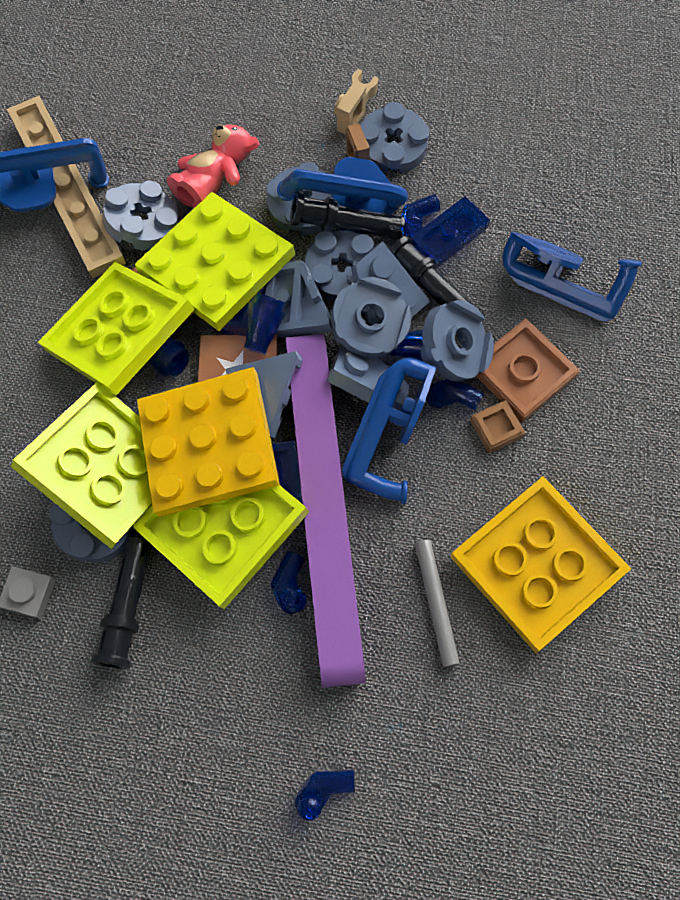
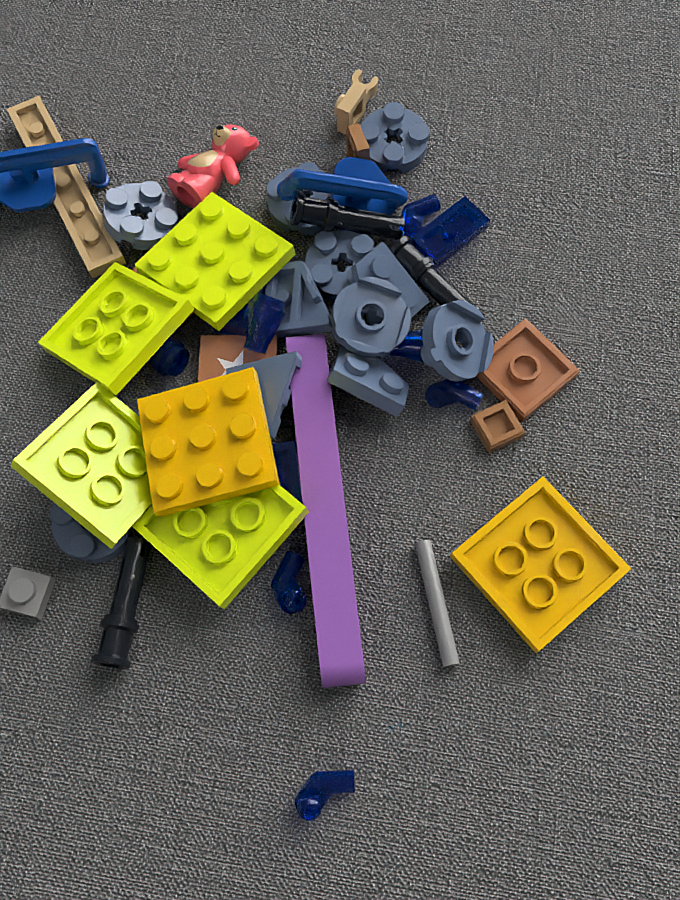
(374, 421): blue piece -> none
(562, 290): blue piece -> none

